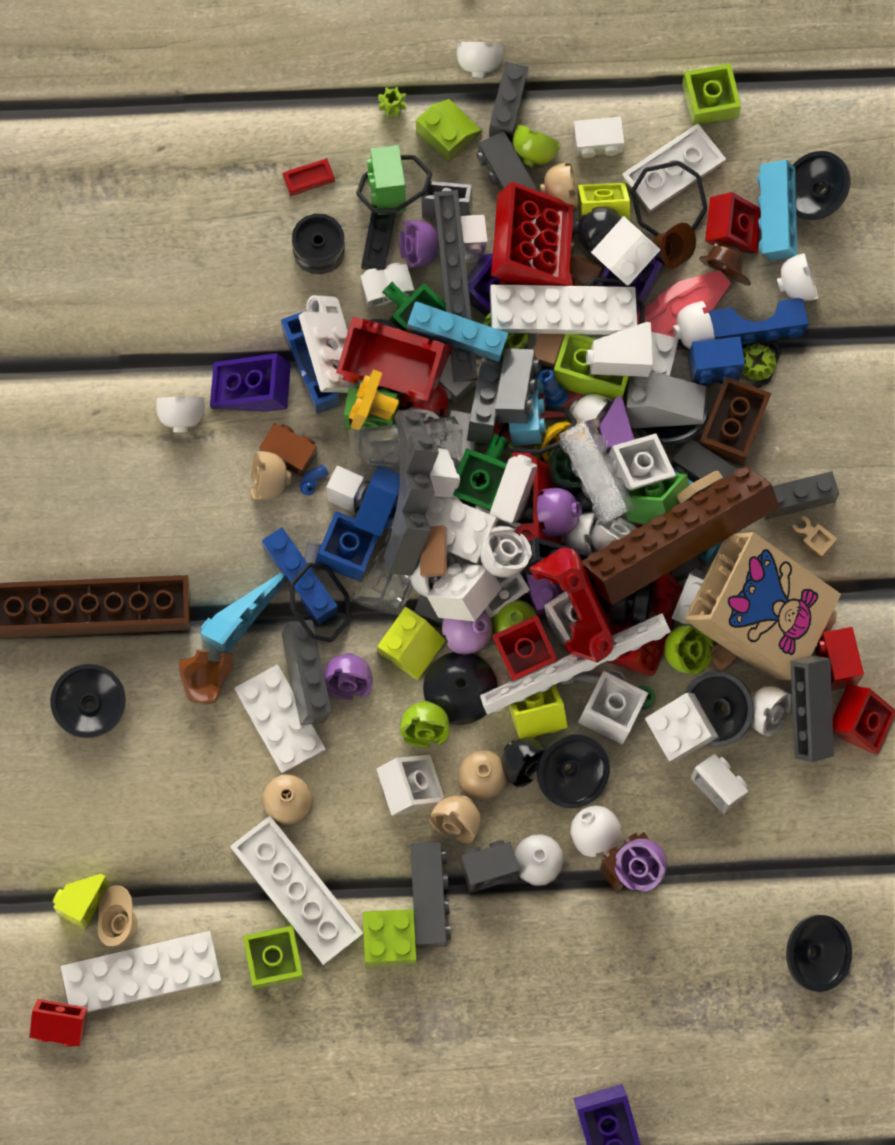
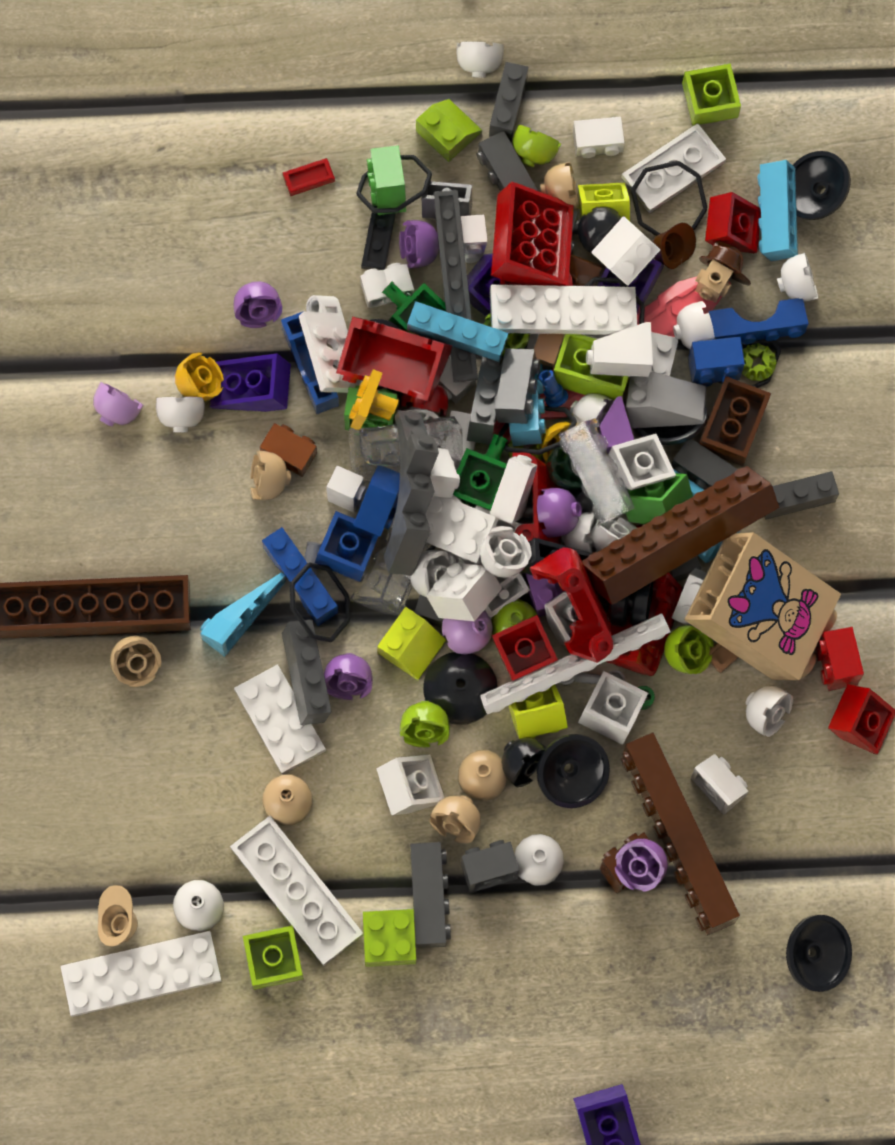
(58, 1022): red brick -> none
(80, 899): neon yellow slope -> none
(83, 685): black dish -> none
(115, 405): none -> lavender cylinder
(135, 661): none -> tan cylinder
(199, 377): none -> yellow cylinder
(204, 677): dark orange piece -> none
(205, 914): none -> white cylinder
(257, 304): none -> medium lavender cylinder
(310, 479): blue arm -> none
(318, 243): black wheel -> none
(386, 99): lime gear -> none
(434, 554): medium nougat tile -> none
(595, 830): white cylinder -> none
(680, 834): none -> reddish brown brick
(681, 727): white brick -> none
(699, 486): tan tile -> none
(713, 281): none -> tan brick
(724, 688): black dish -> none
(812, 708): dark grey brick -> none
(816, 539): tan plate -> none

